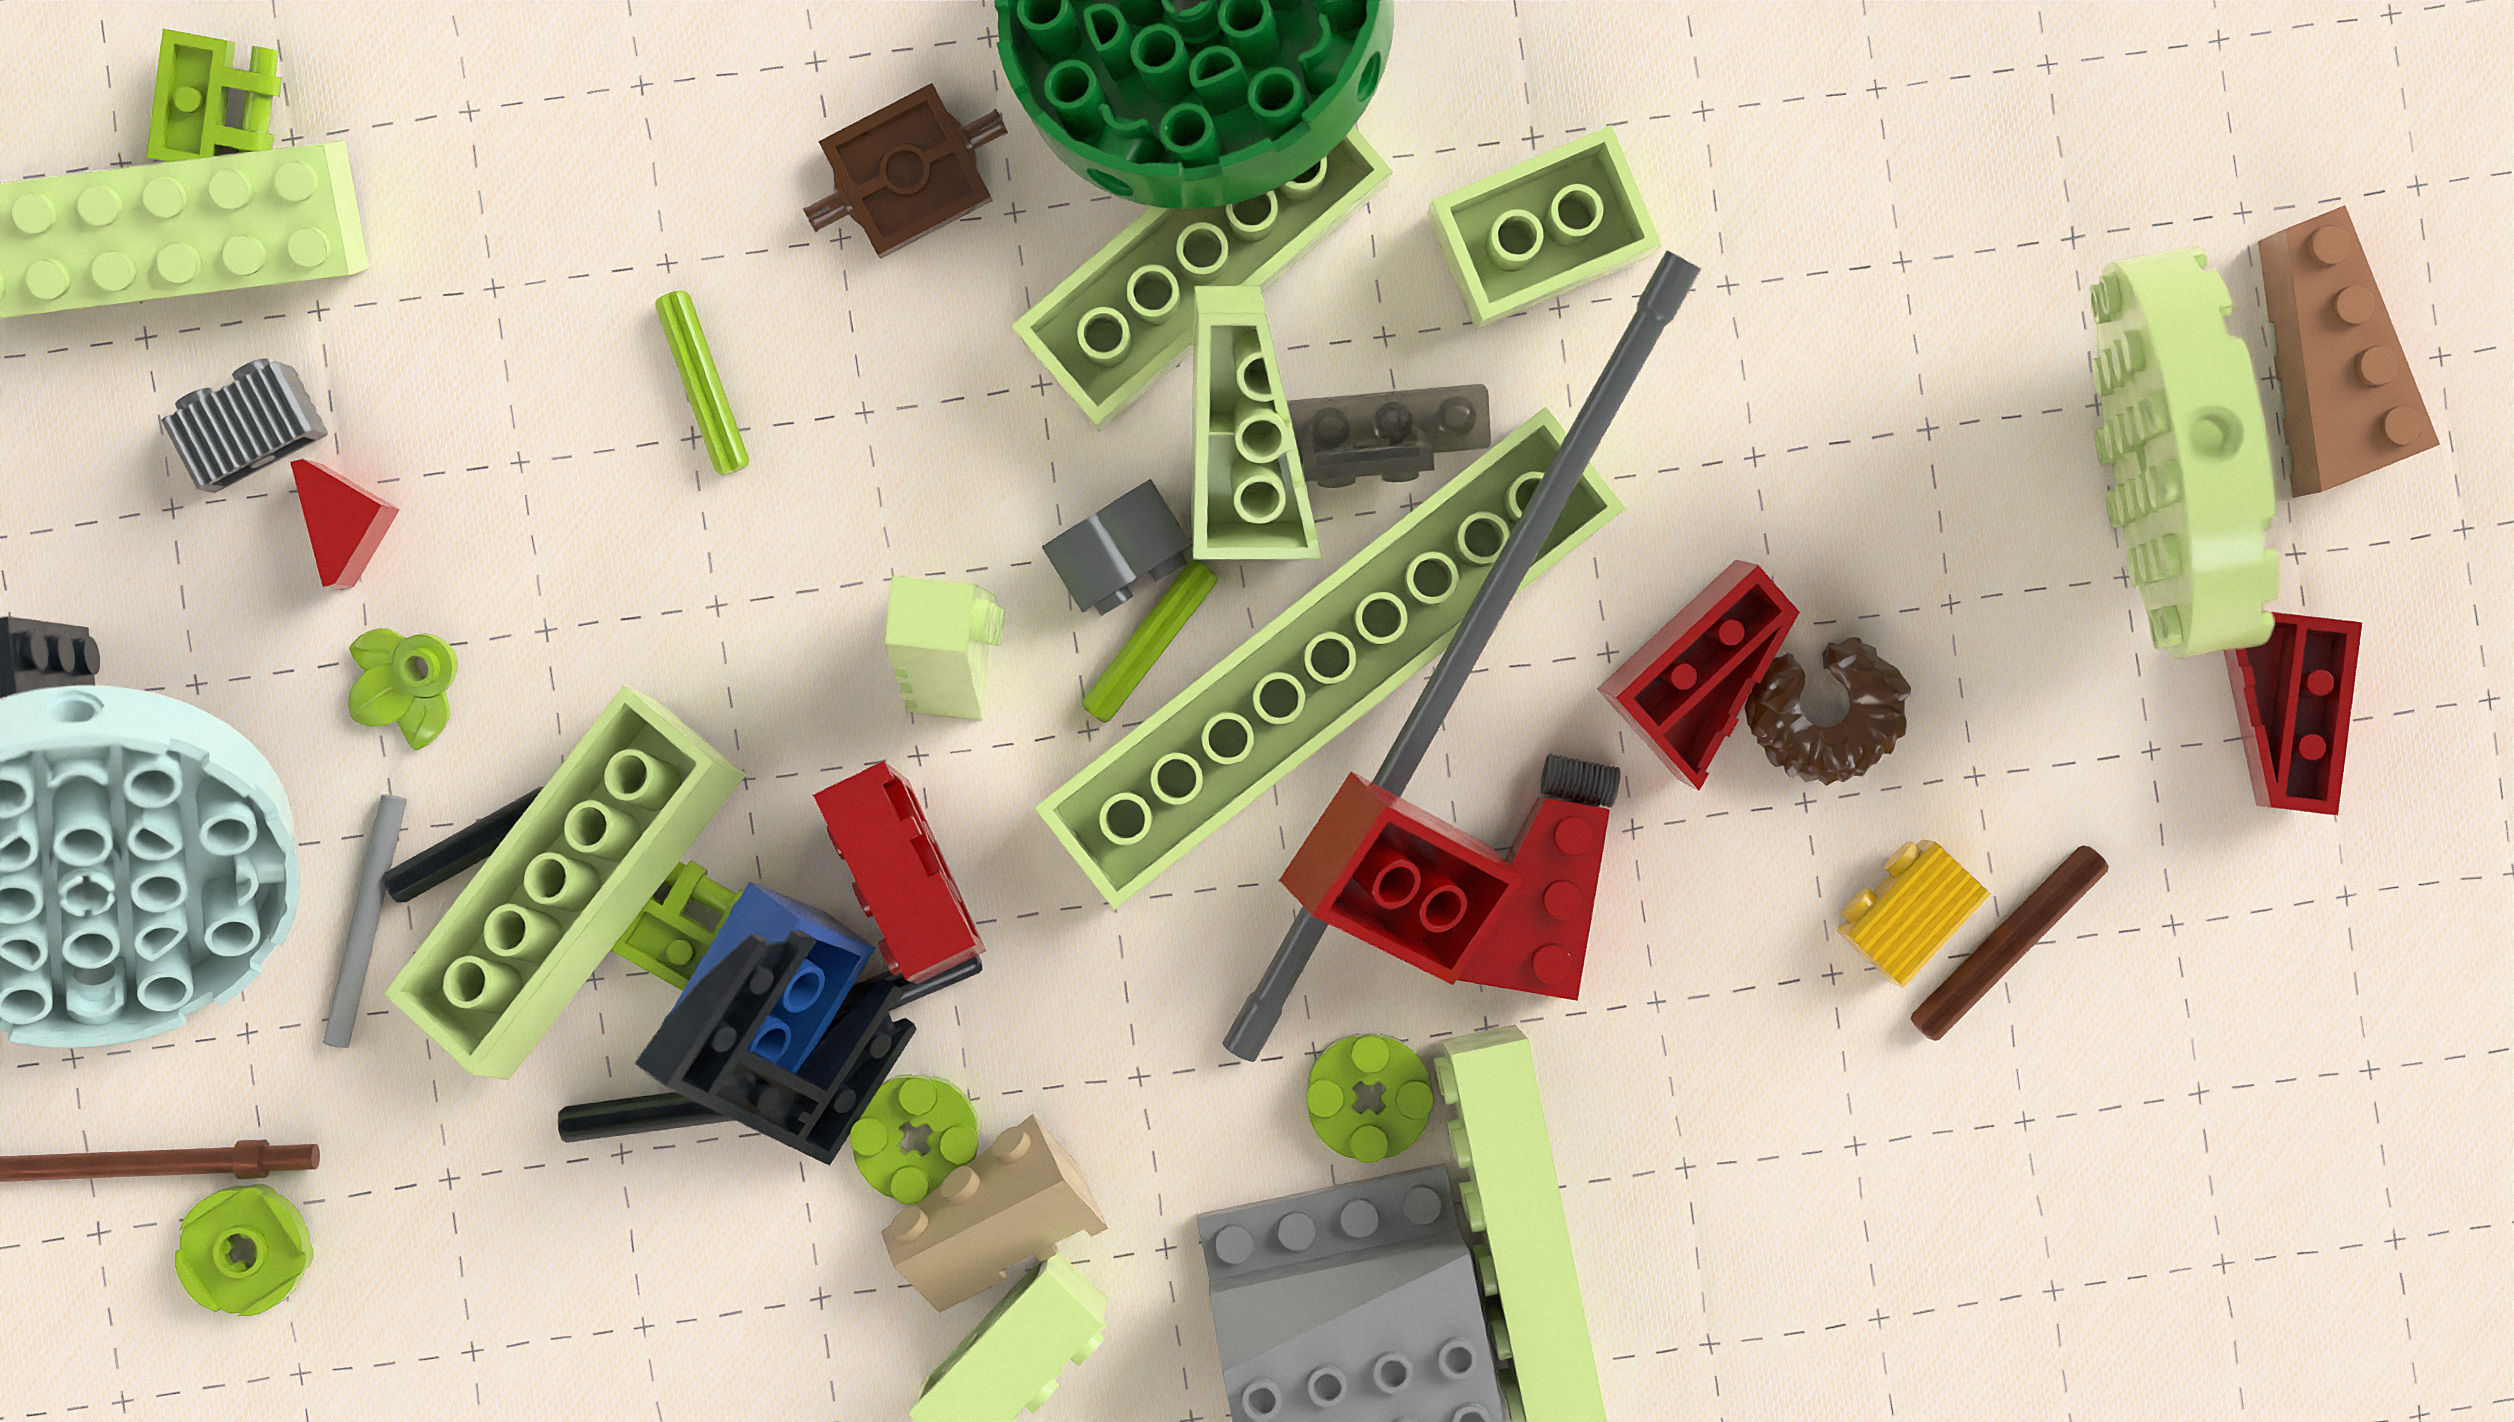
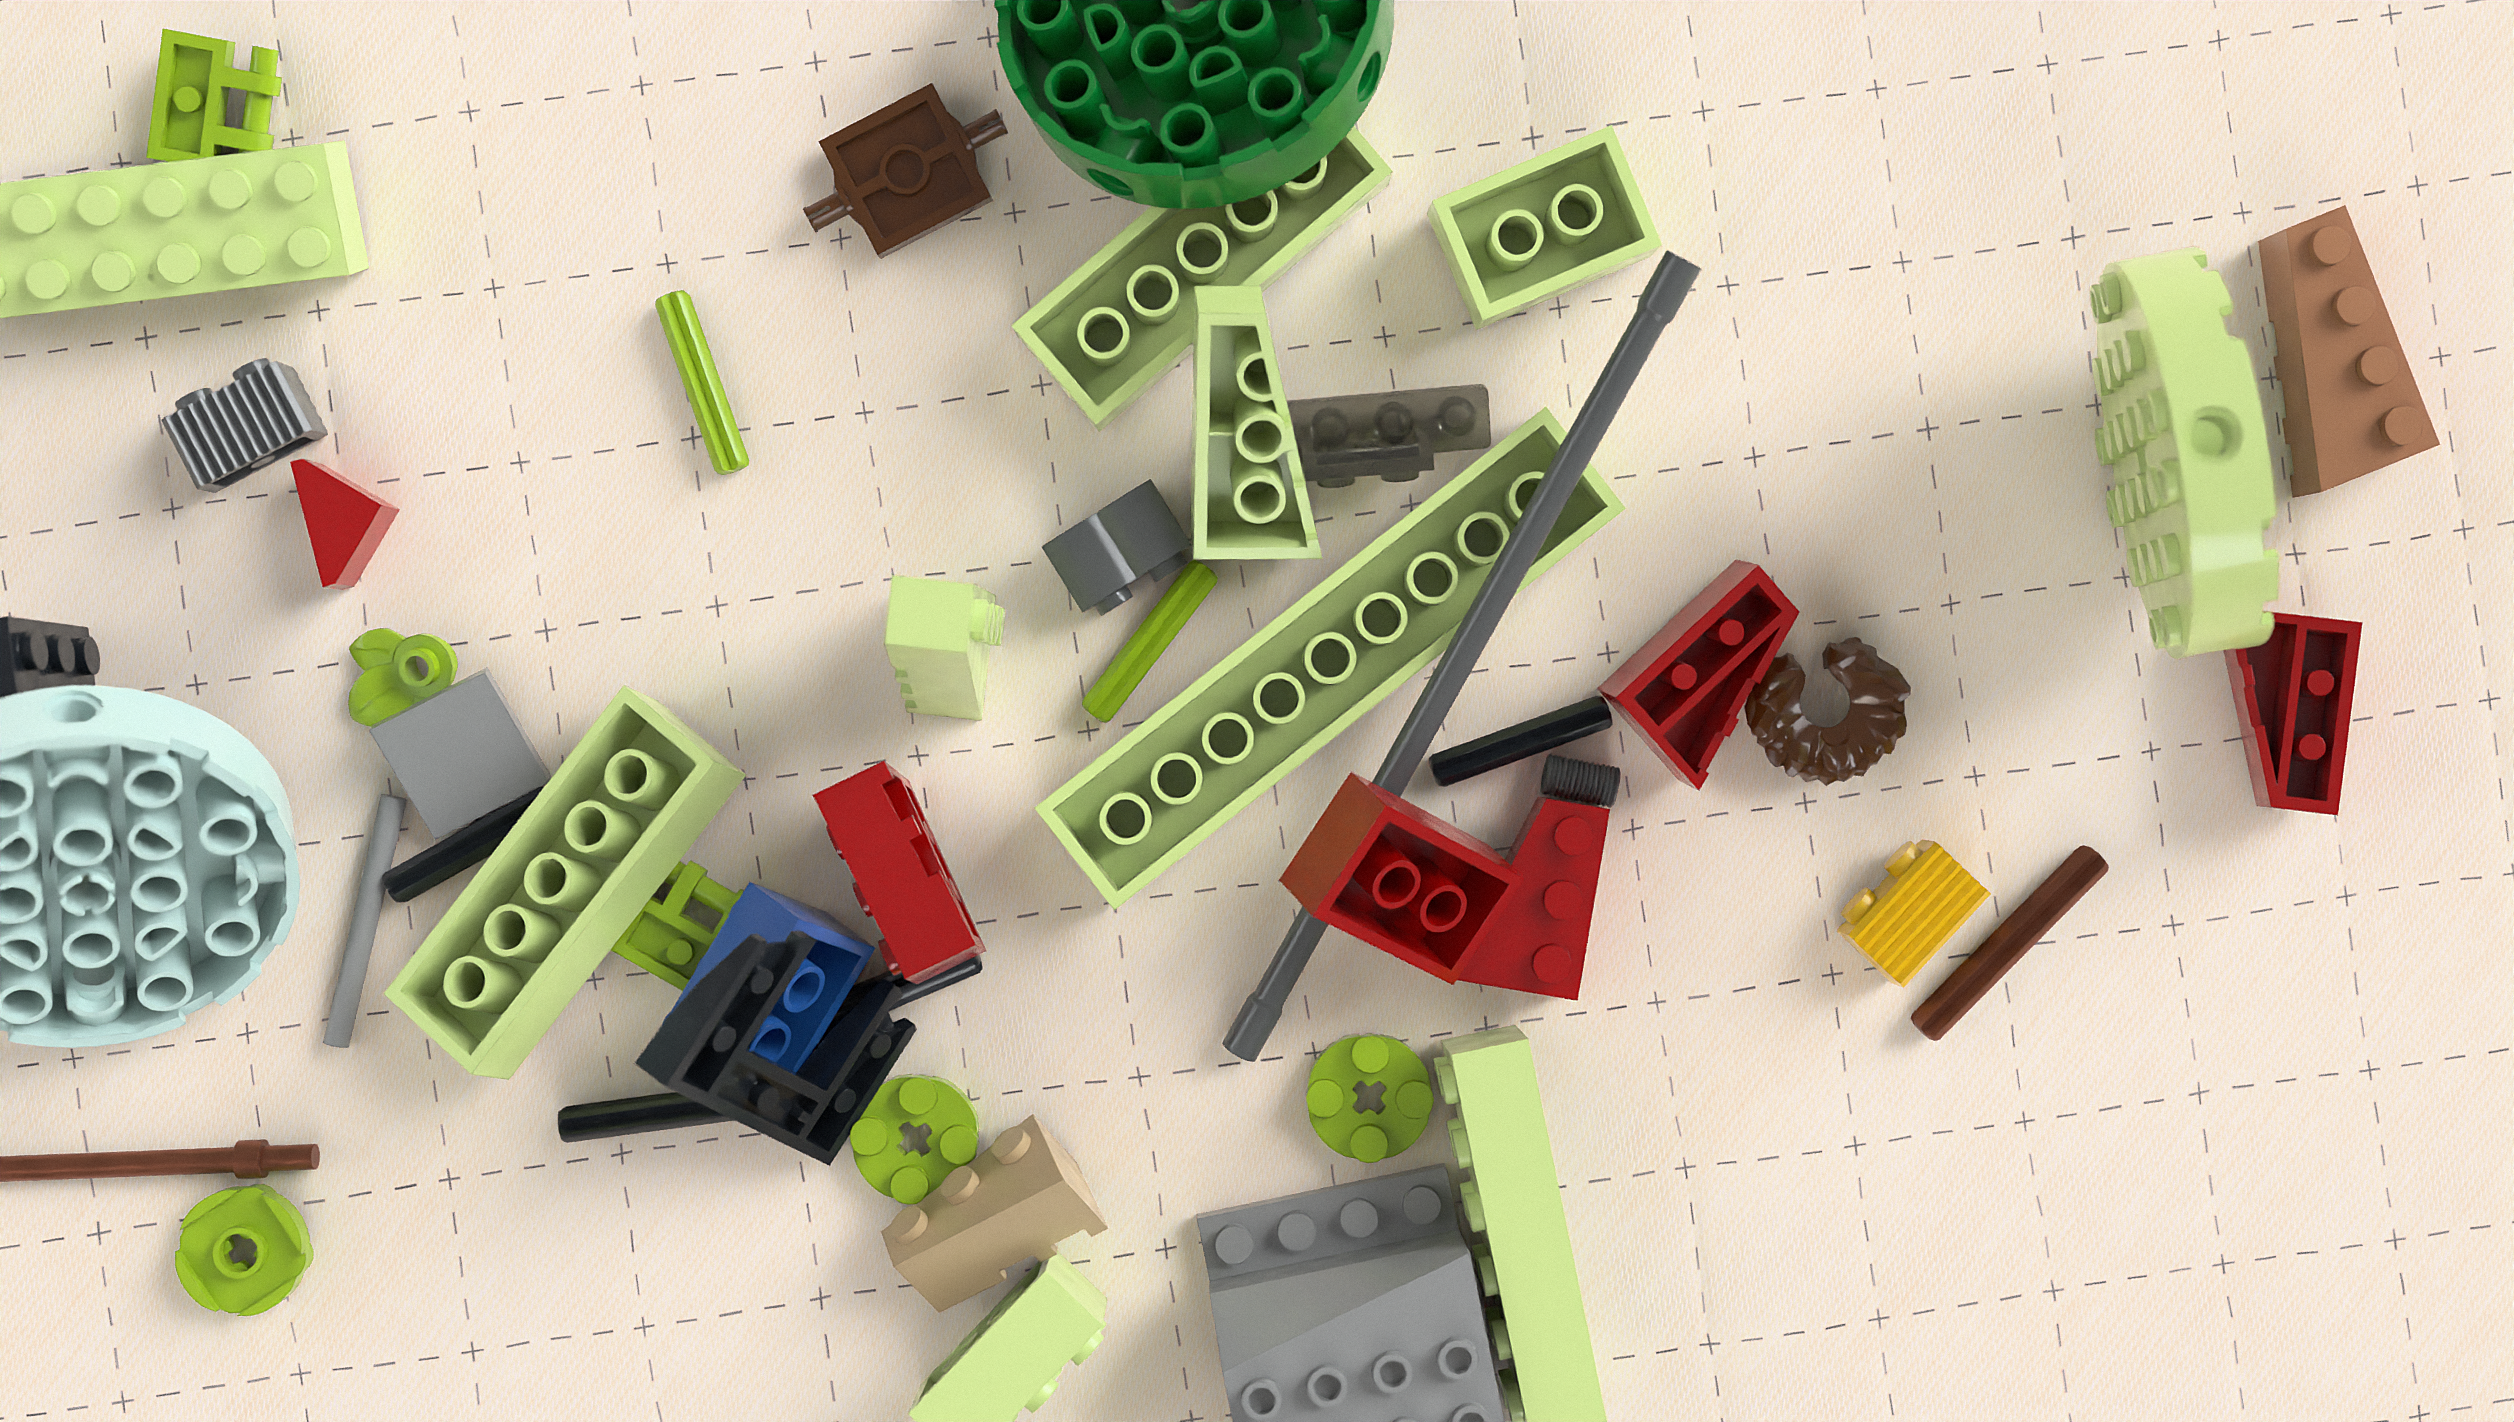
(460, 753): none -> light grey tile
(1520, 741): none -> black axle

